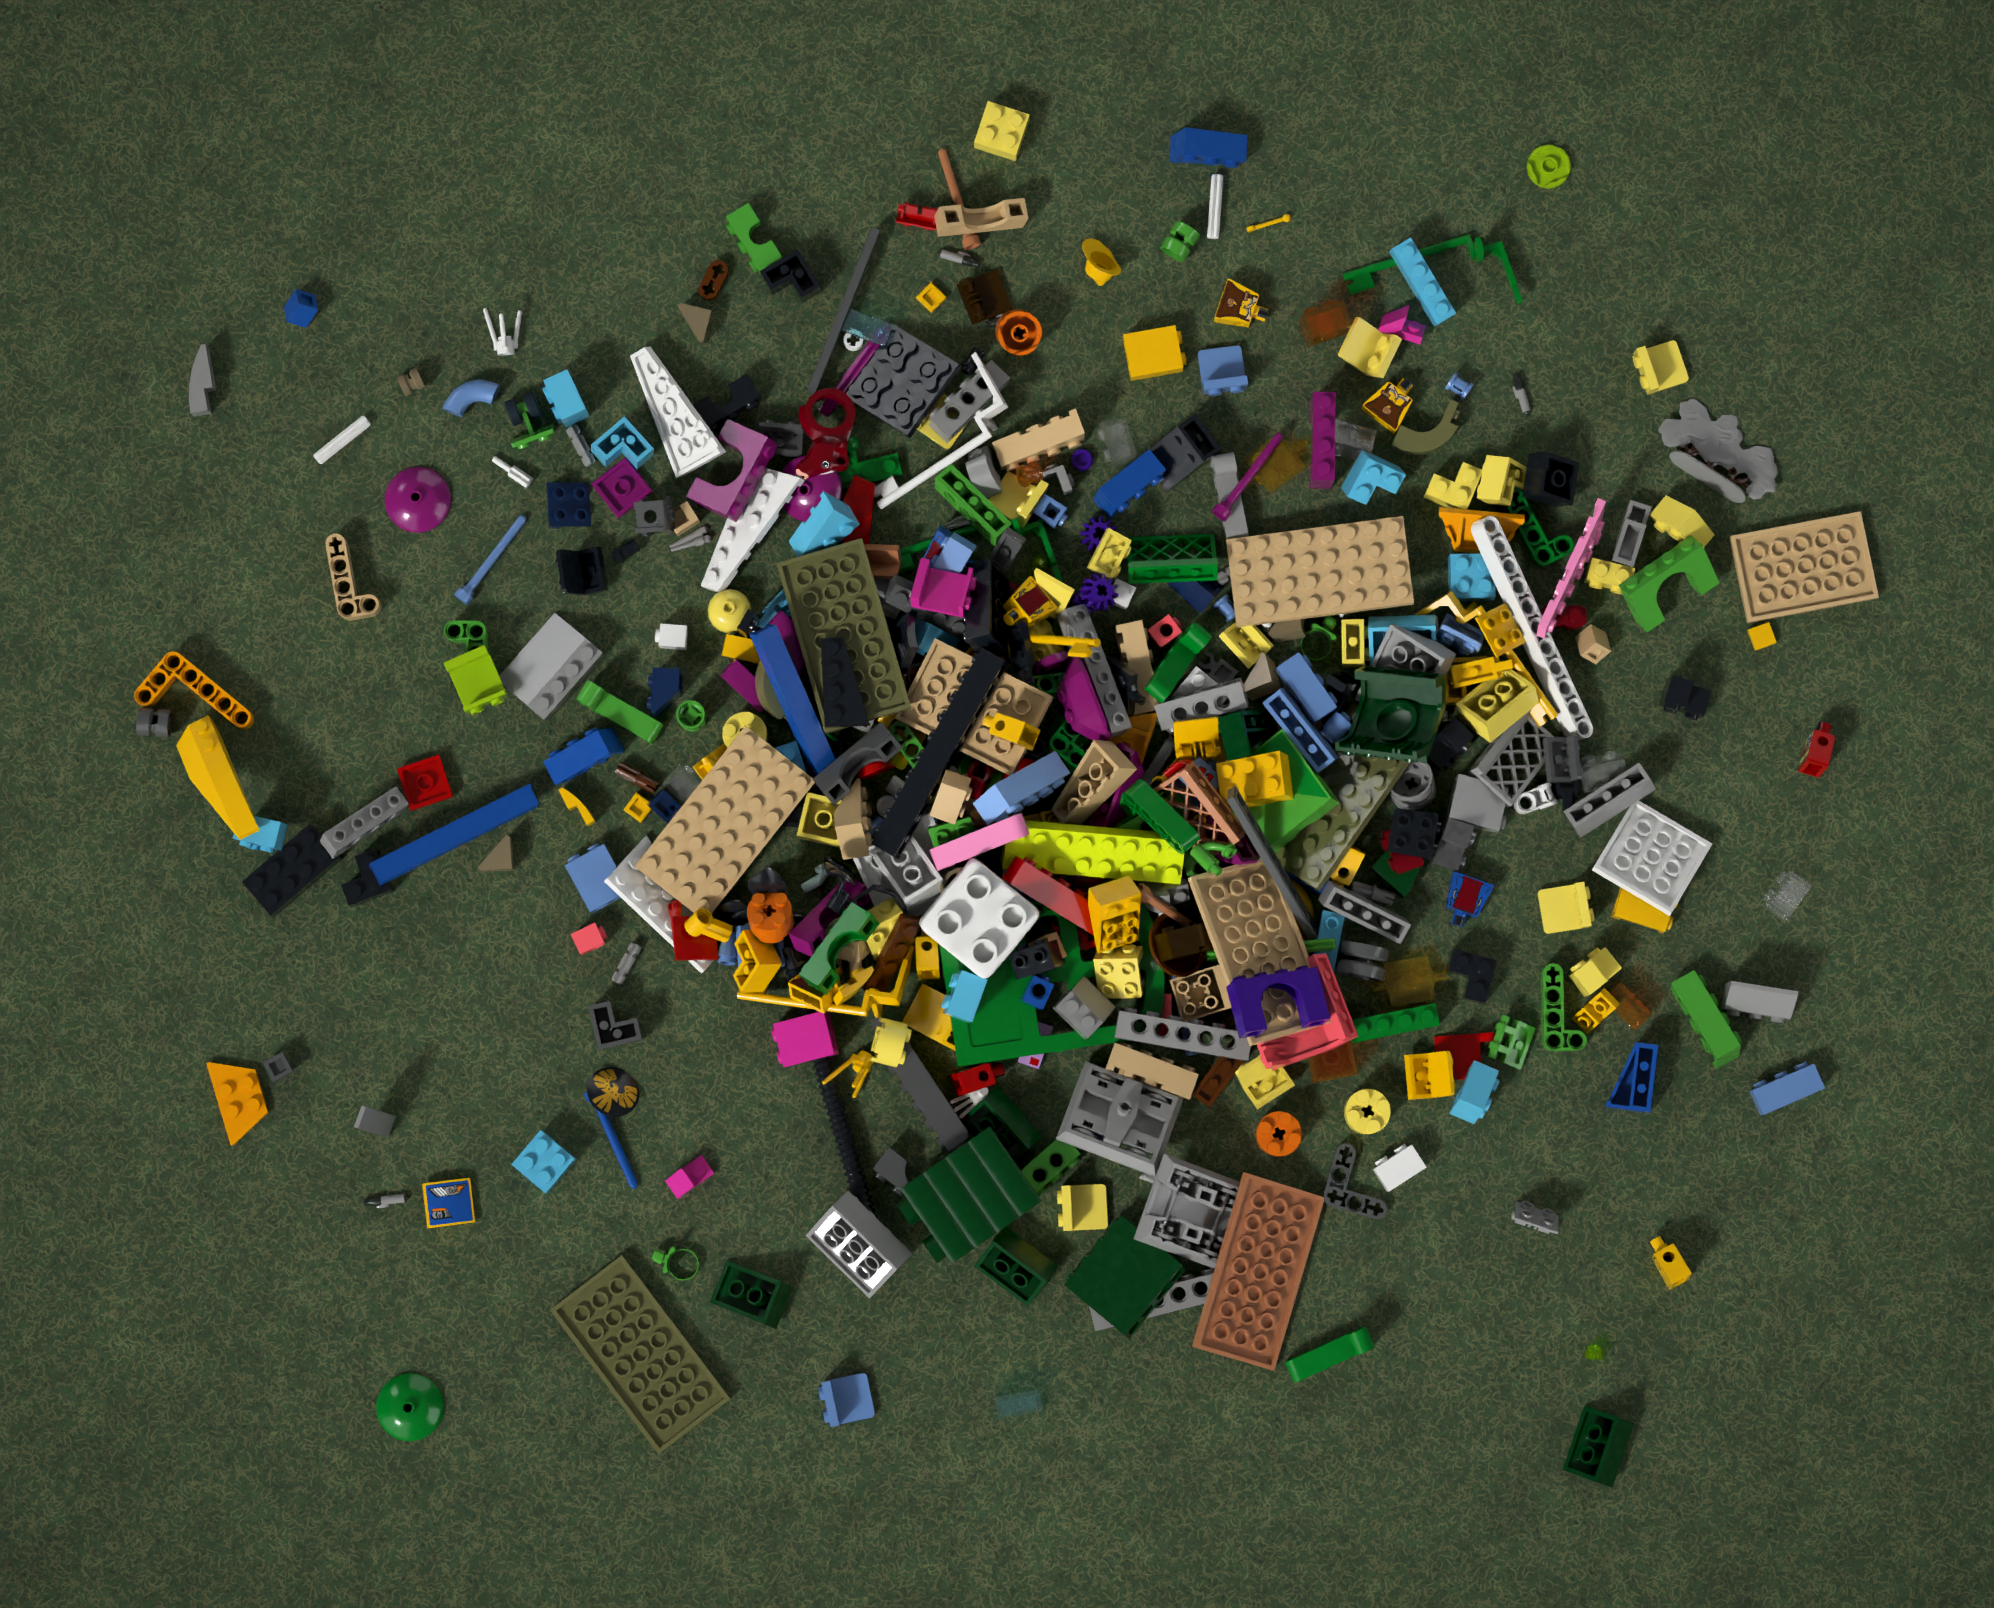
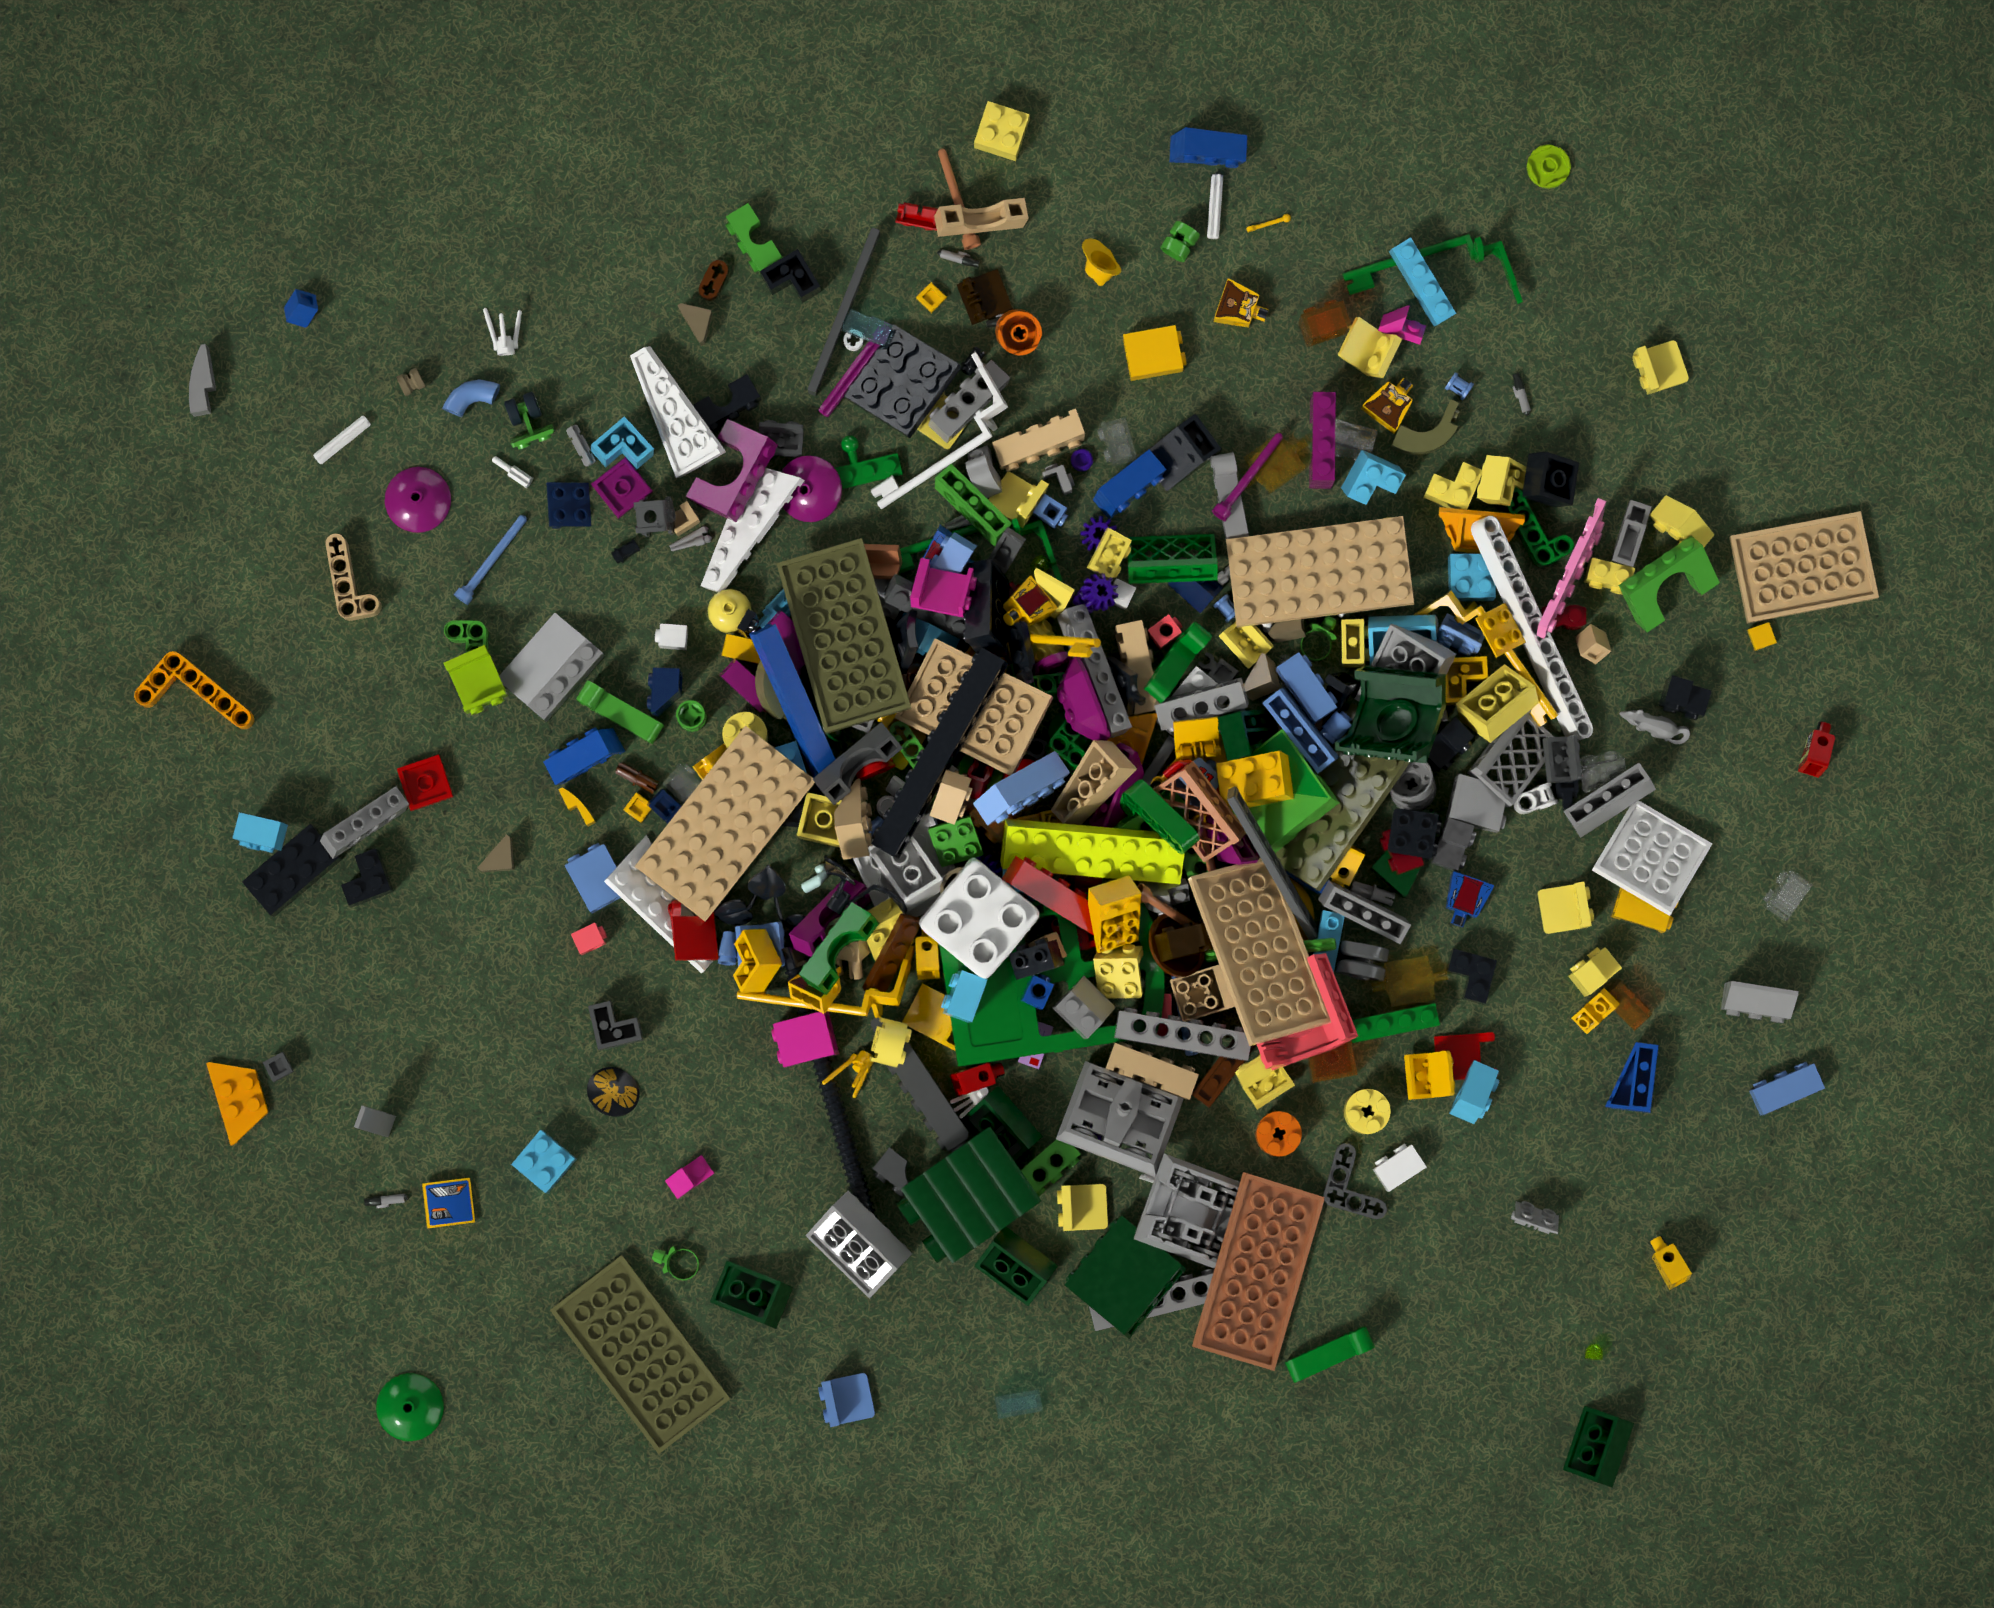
(147, 725): dark grey wheel -> none
(215, 775): yellow wedge -> none
(454, 835): blue tile -> none
(566, 398): medium azure brick -> none
(581, 571): black bracket -> none
(619, 1152): blue piece -> none
(626, 963): light grey axle -> none
(703, 923): yellow piece -> none
(770, 916): orange brick -> none
(825, 527): medium azure wedge -> none
(829, 445): dark red animal -> none
(840, 689): black wing -> none
(854, 984): yellow slope -> none
(861, 501): red wing -> none
(979, 842): bright pink beam -> none
(1012, 730): yellow torso -> none
(1029, 474): clear orange wheel -> none
(1202, 855): bright green plant -> none
(1222, 370): medium blue bracket -> none
(1301, 984): dark purple arch -> none
(1478, 671): yellow hinge -> none
(1516, 1043): bright green plate -> none
(1557, 1008): bright green beam -> none
(1658, 726): none -> light grey animal
(1707, 1018): bright green wedge -> none
(1718, 445): light grey plant -> none

